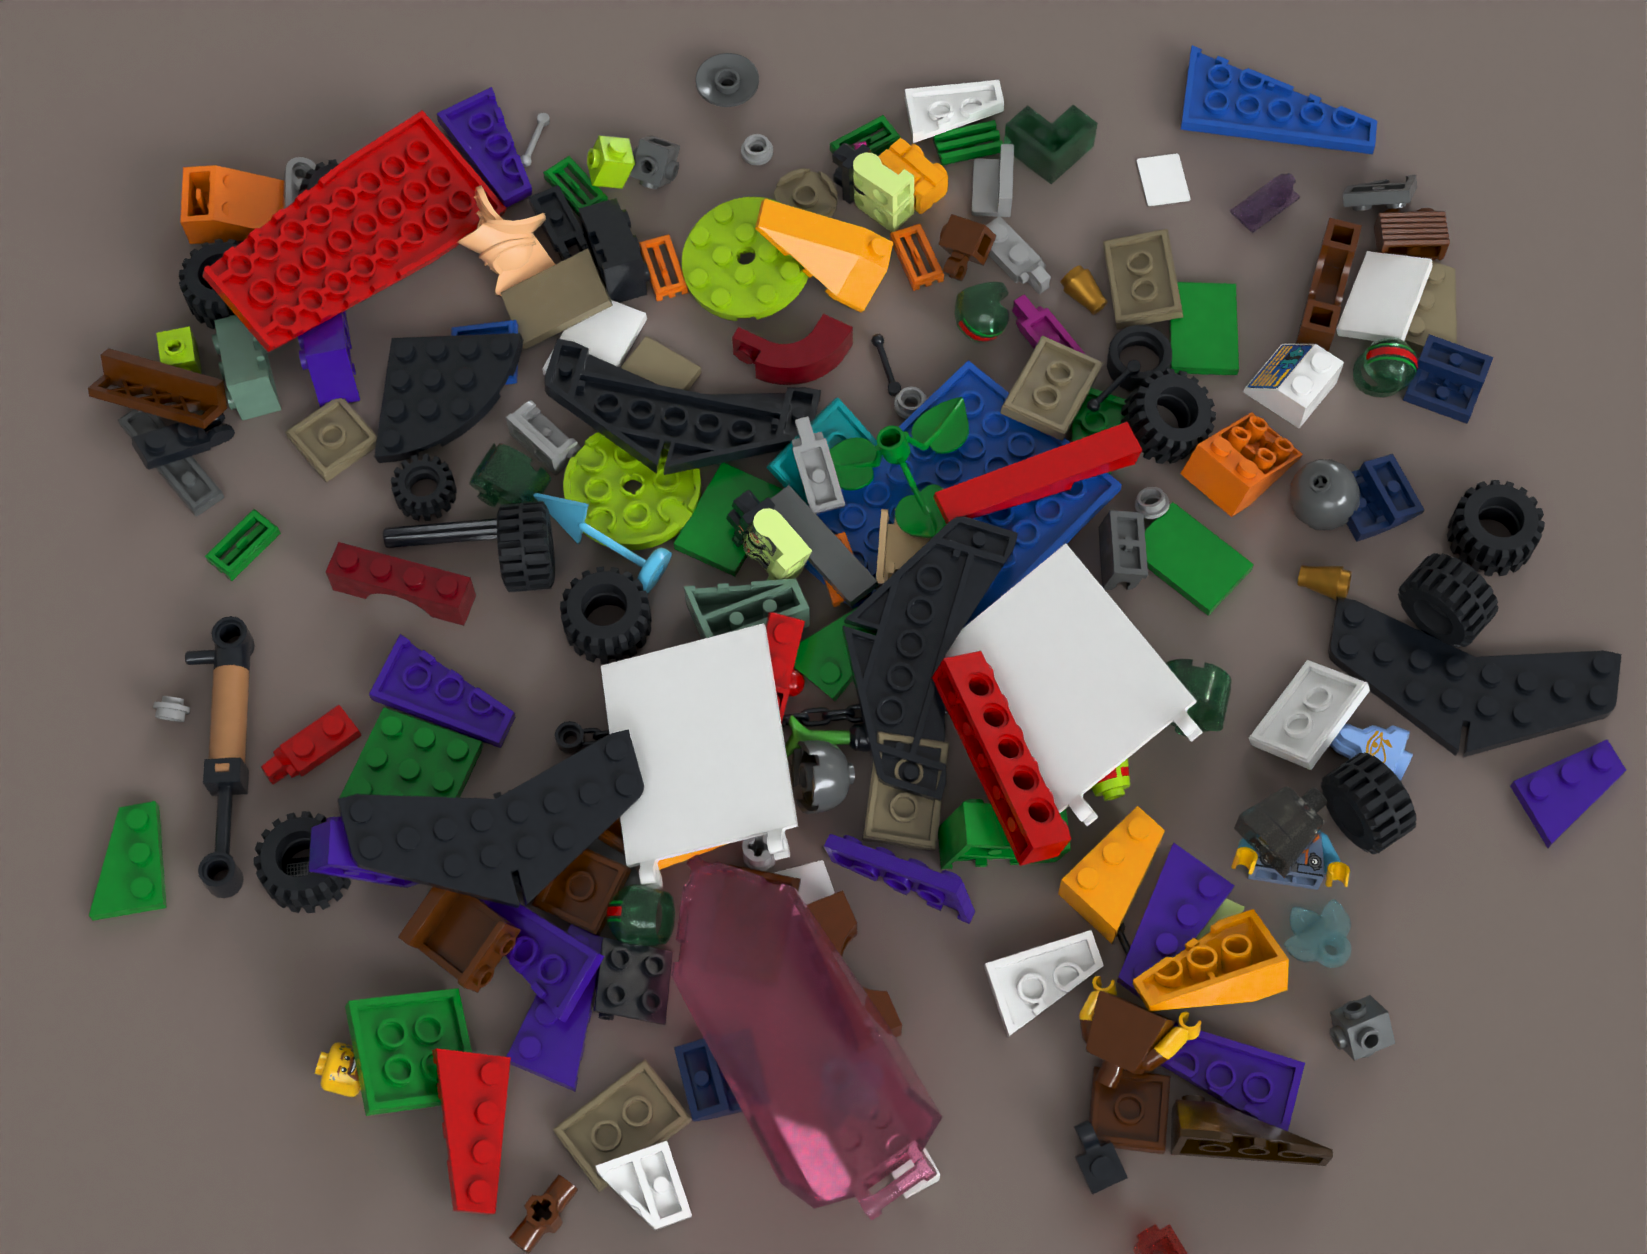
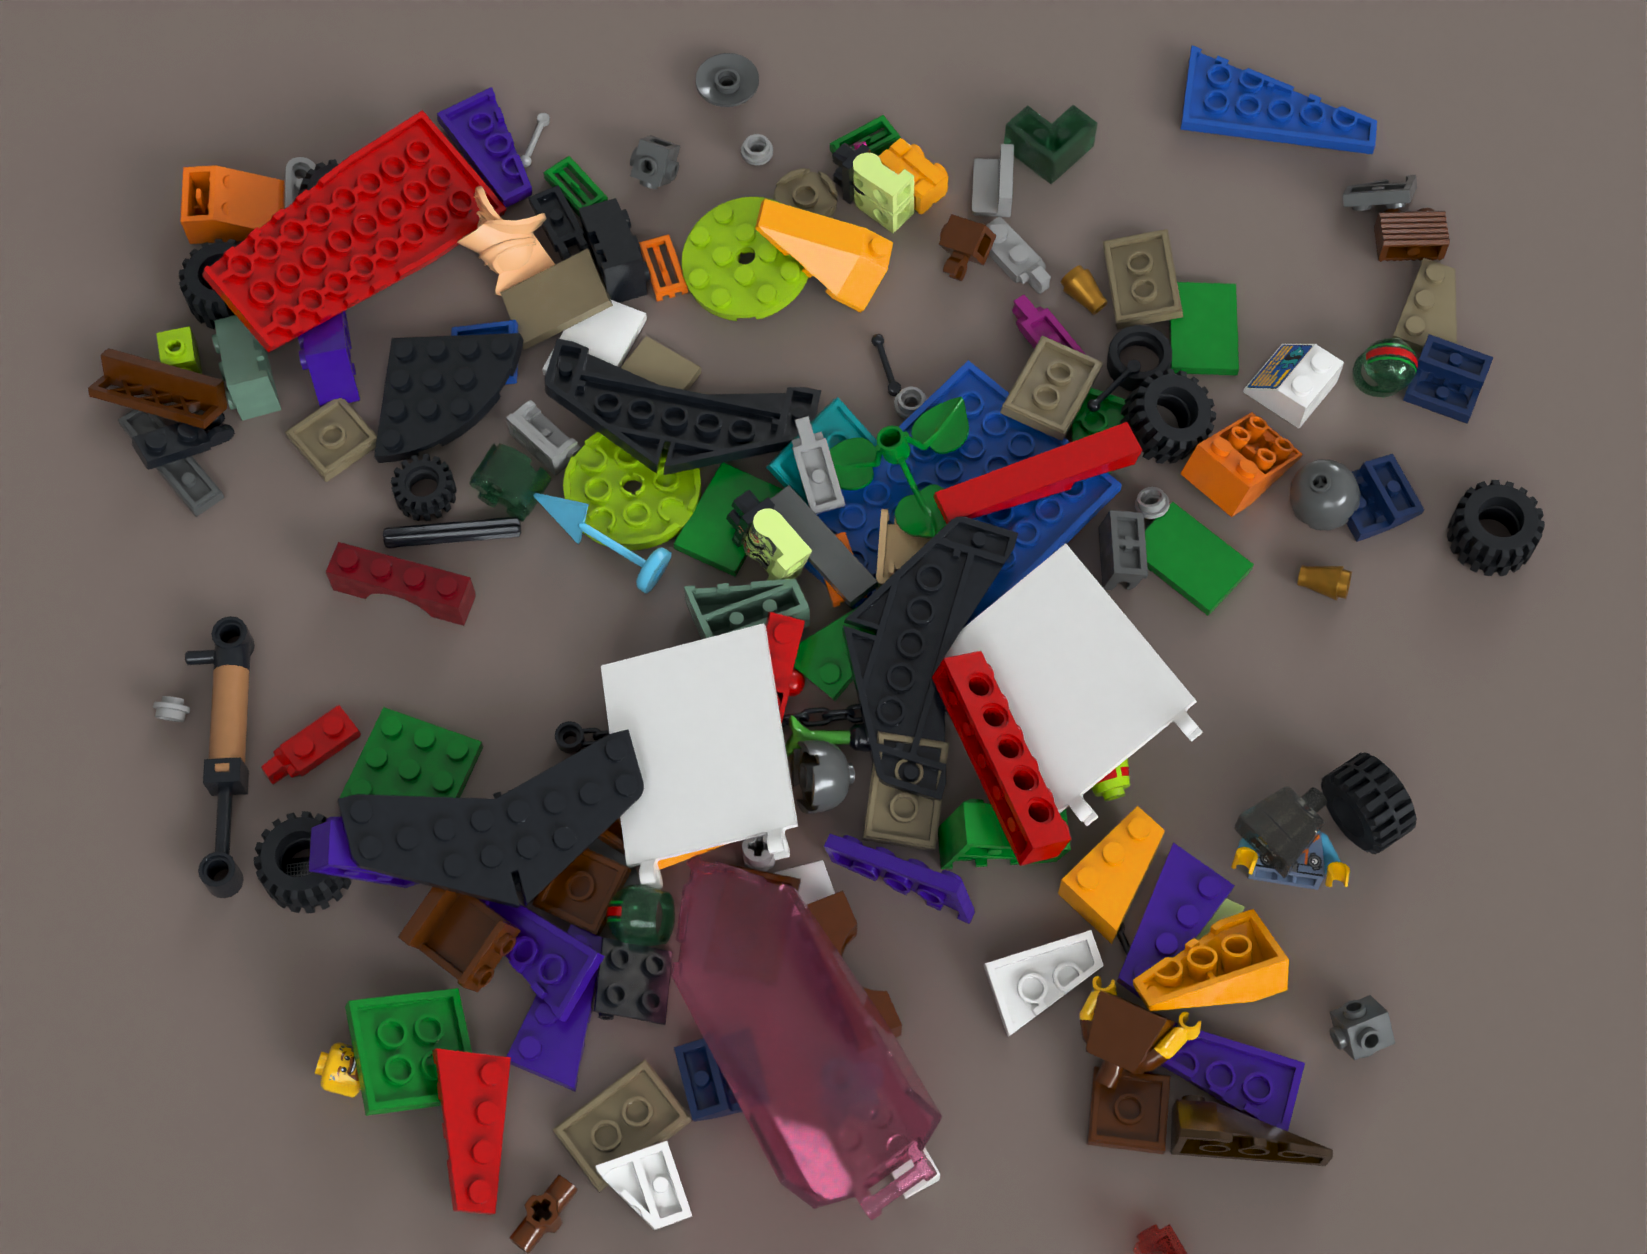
(133, 865): green wing -> none
(247, 548): green tile -> none
(430, 691): dark purple wing -> none
(525, 546): black tyre -> none
(600, 590): black tyre -> none
(610, 162): lime brick -> none
(796, 361): dark red arch -> none
(925, 277): orange tile -> none
(947, 107): white wing -> none
(966, 138): green tile -> none
(980, 312): clear green helmet -> none
(1099, 1161): black plate -> none
(1163, 179): white sticker -> none
(1210, 689): clear green brick -> none
(1266, 202): clear purple hinge -> none
(1309, 714): white tile -> none
(1317, 931): clear light blue plate -> none
(1328, 283): reddish brown arch -> none
(1382, 743): light blue rock -> none
(1384, 296): white tile -> none
(1446, 688): black wing -> none
(1448, 600): black tyre -> none
(1567, 788): dark purple wing -> none

